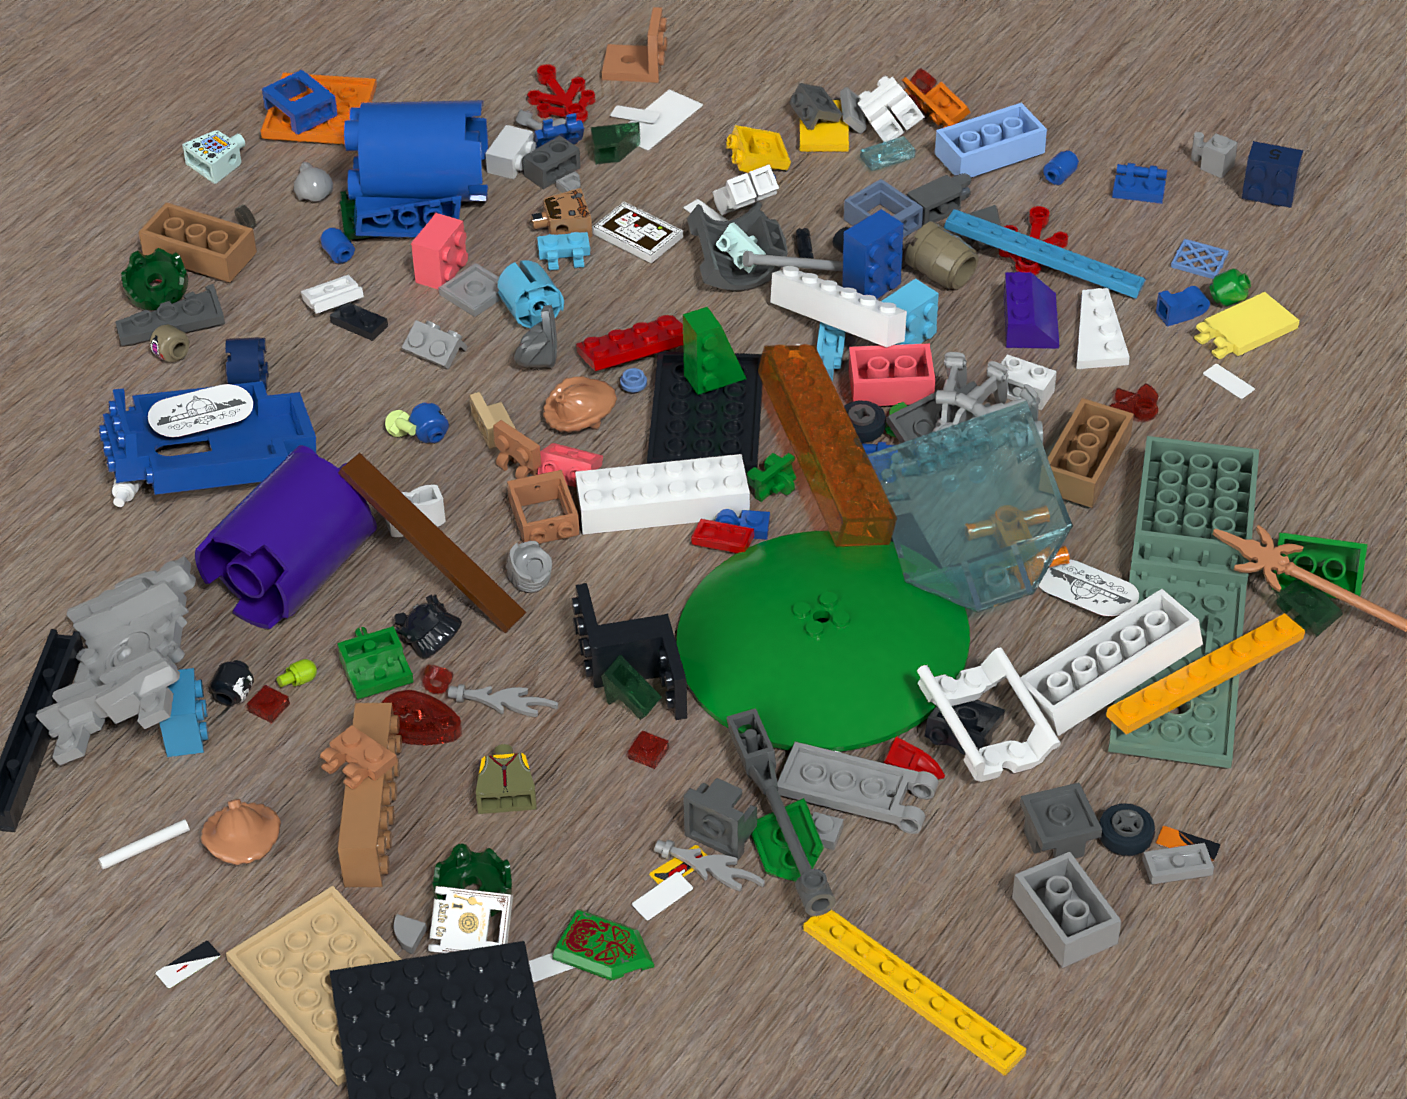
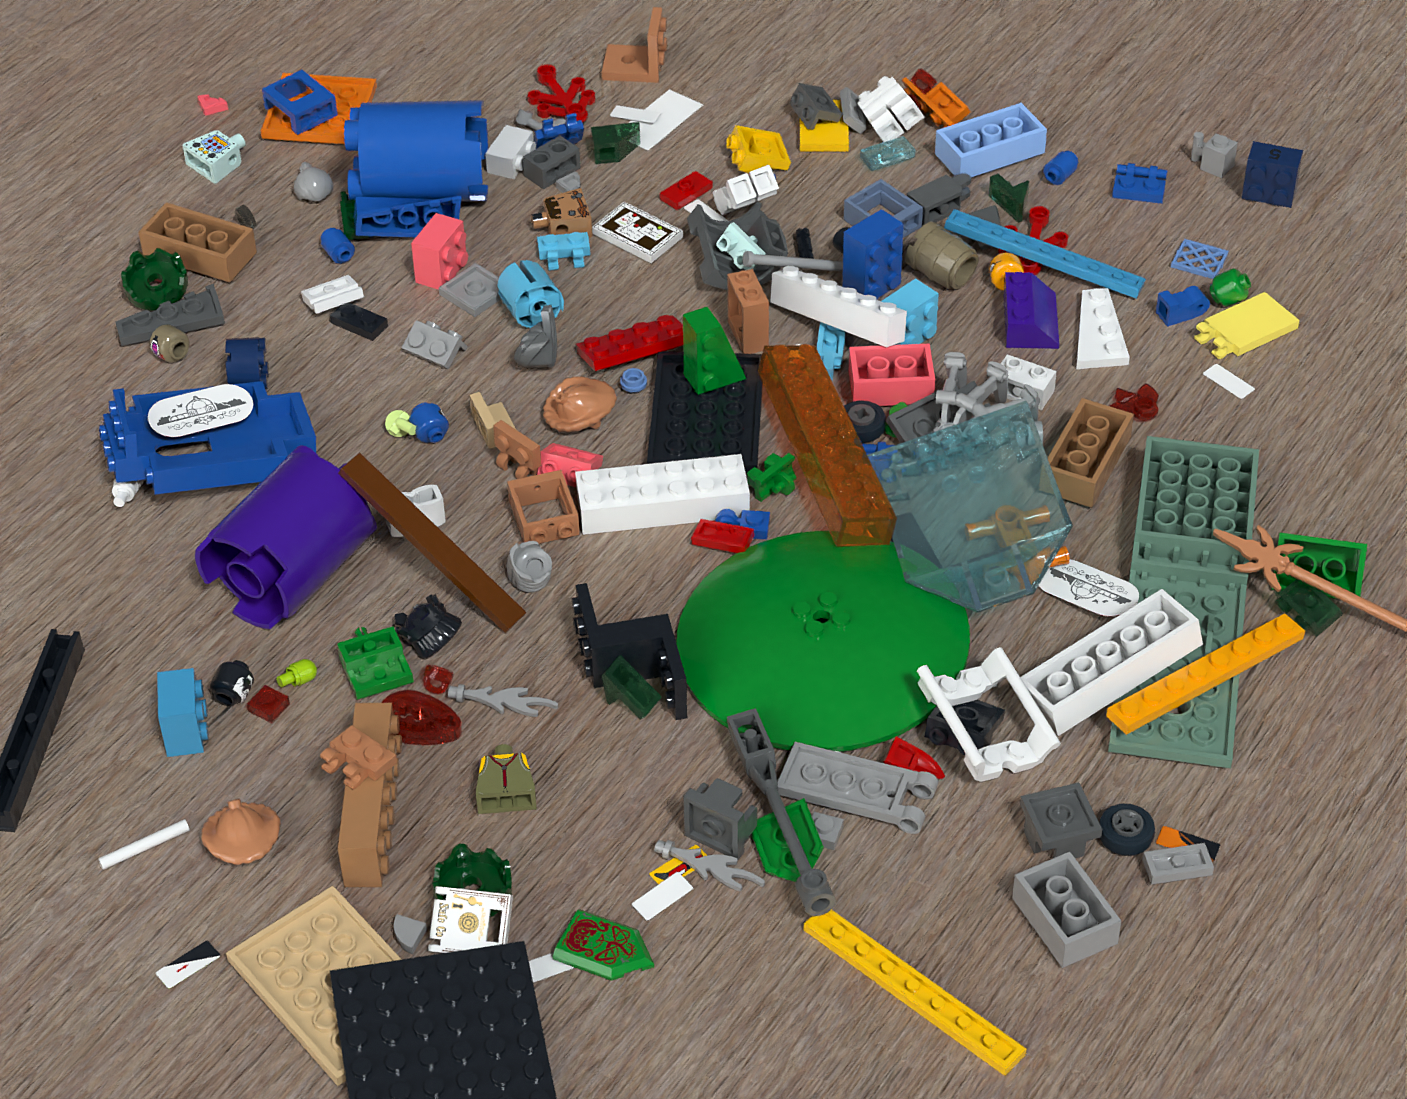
(128, 660): light grey piece -> none
(211, 105): none -> coral tile
(648, 749): clear red plate -> none
(686, 190): none -> red plate
(748, 311): none -> nougat window
(1003, 263): none -> light orange head
(1010, 198): none -> clear green slope

